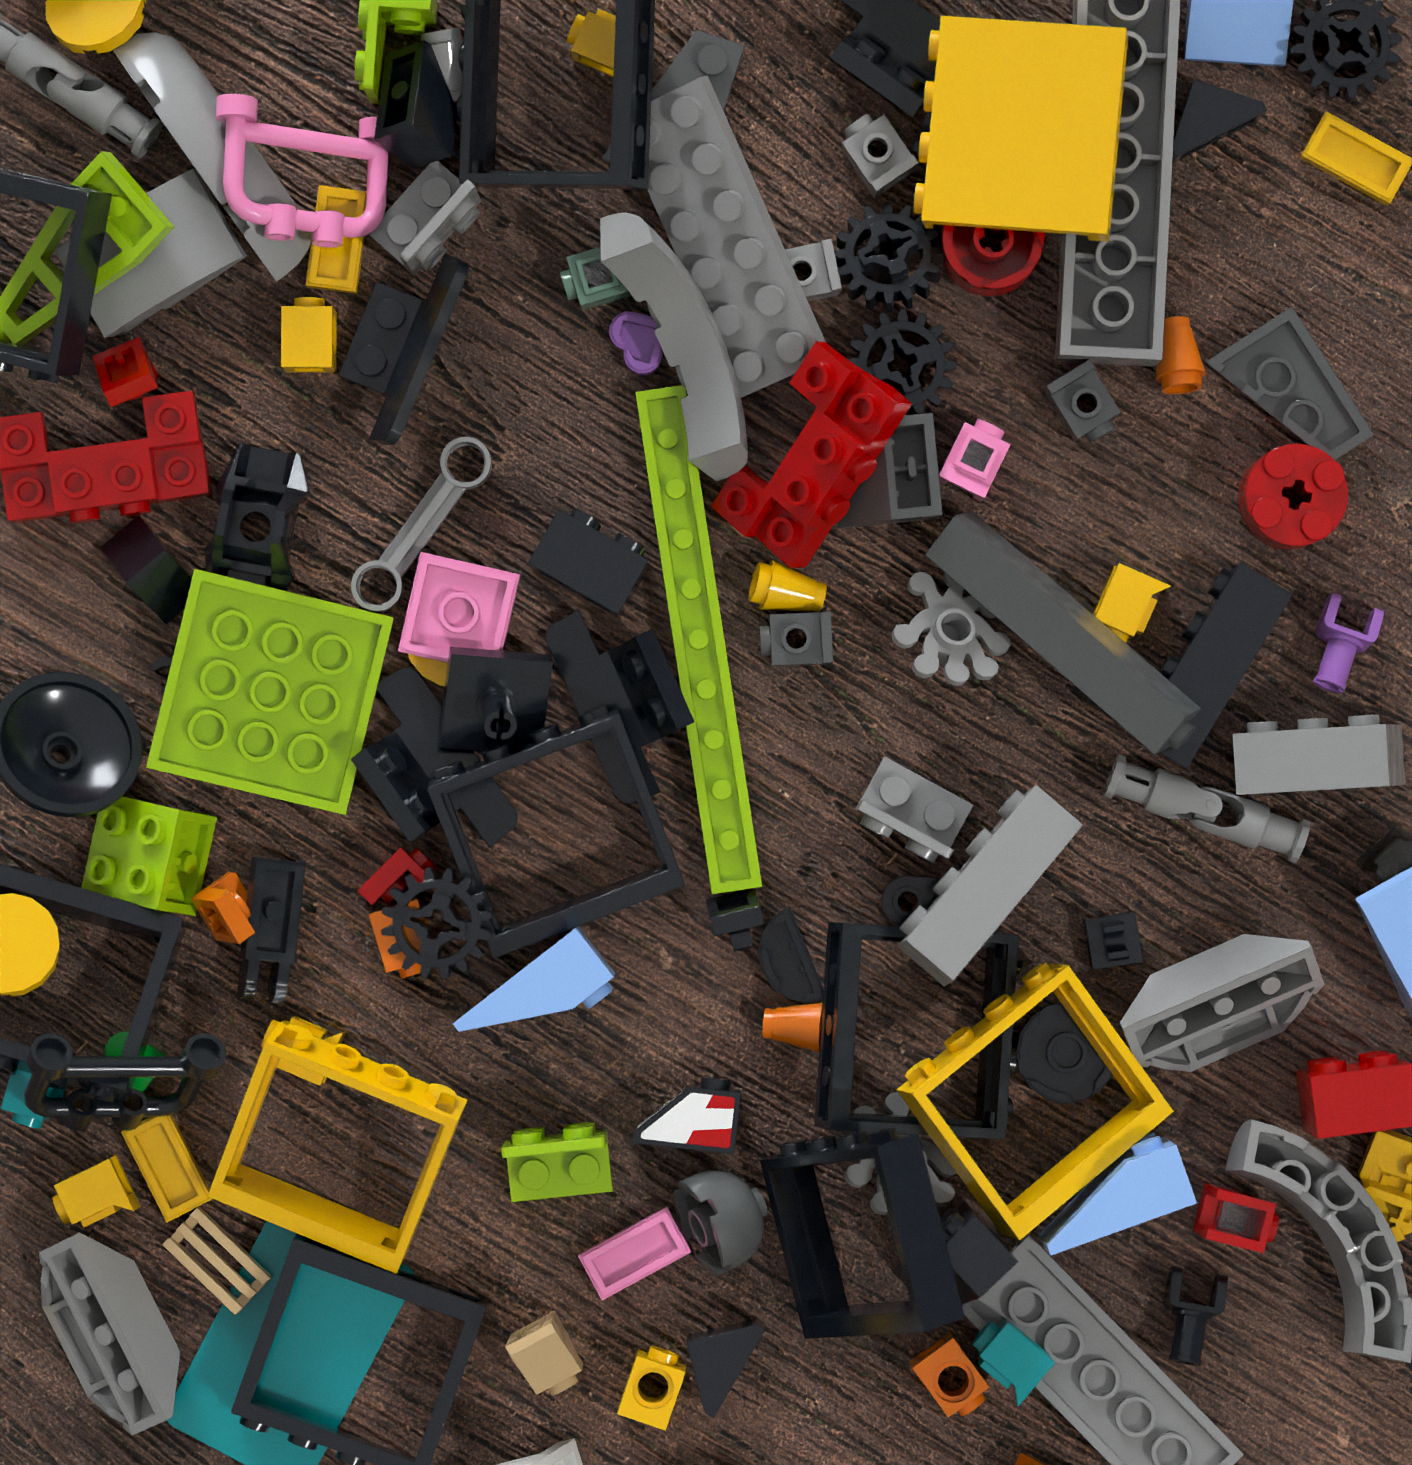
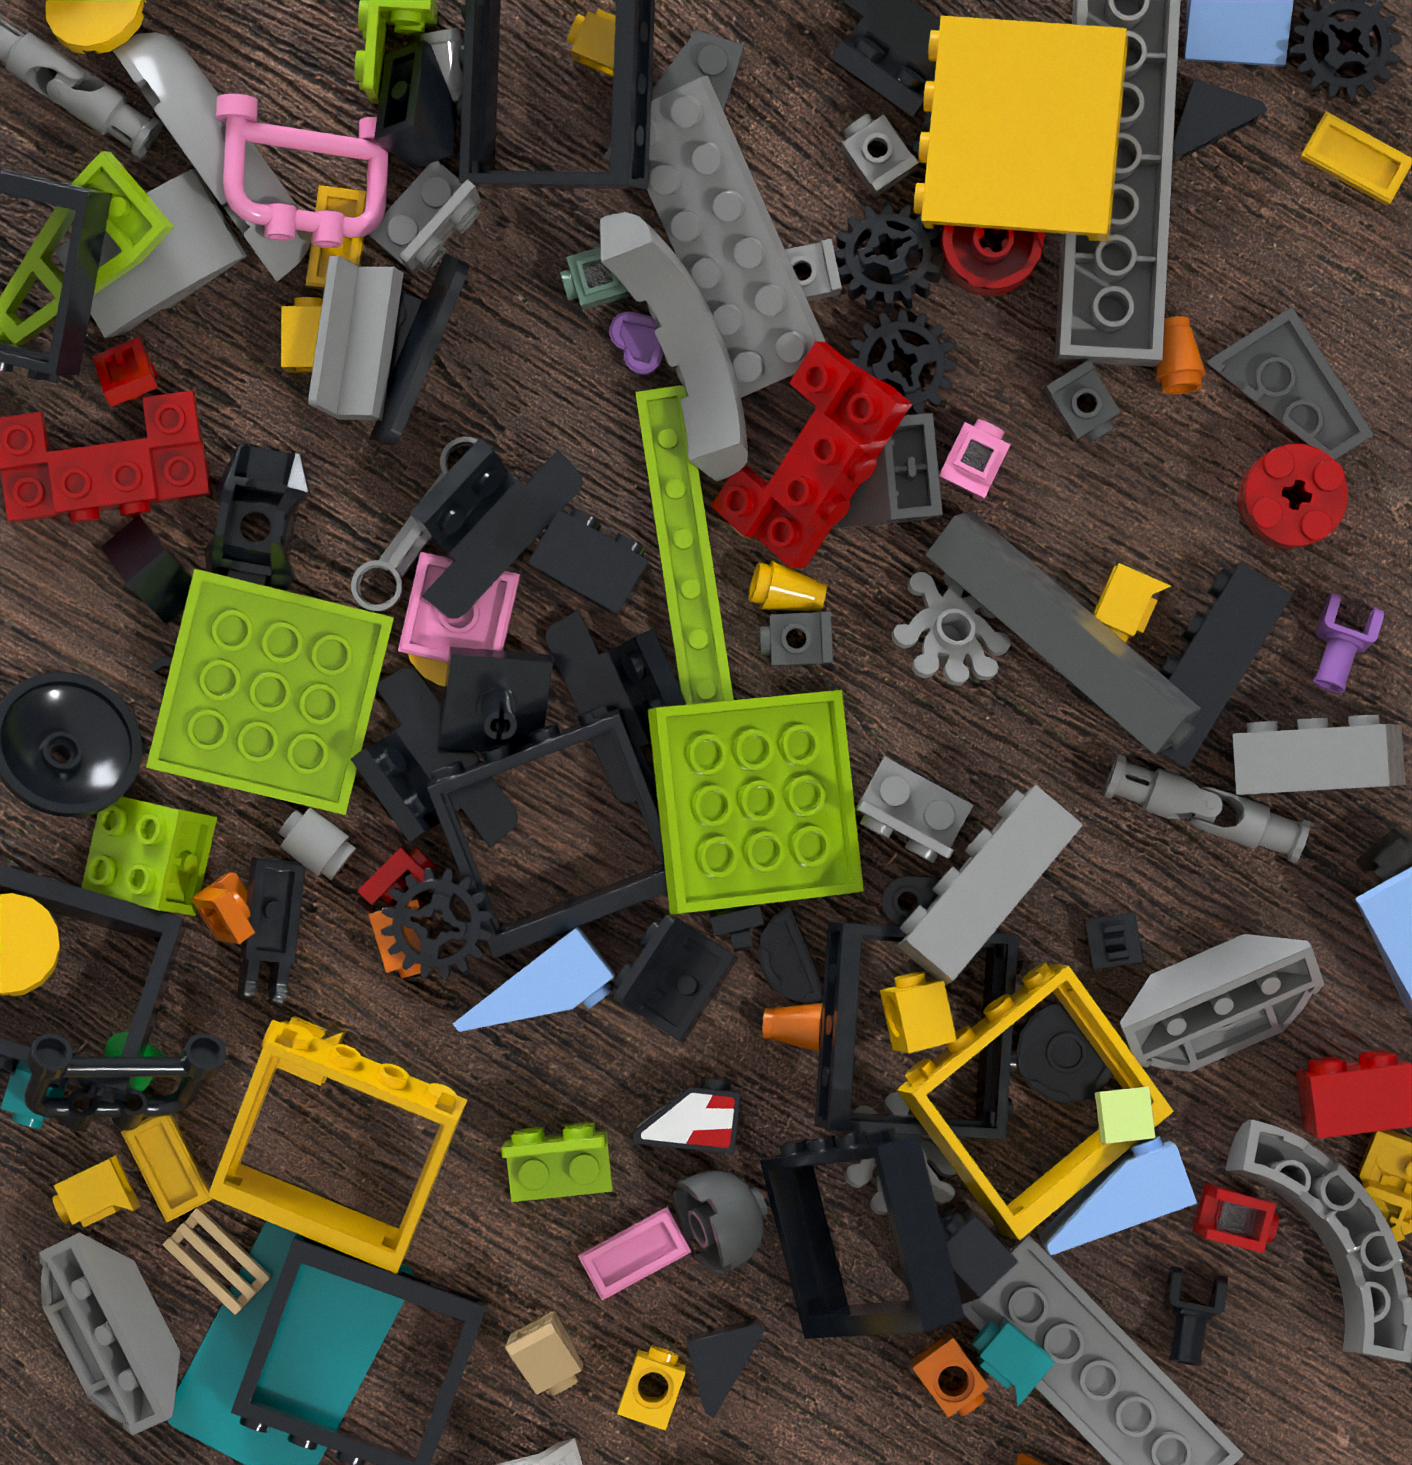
(316, 843): none -> light grey brick
(355, 340): none -> light grey panel
(487, 520): none -> black plate
(673, 976): none -> black bracket
(755, 801): none -> lime plate
(917, 1013): none -> yellow brick
(1125, 1115): none -> yellowish green tile

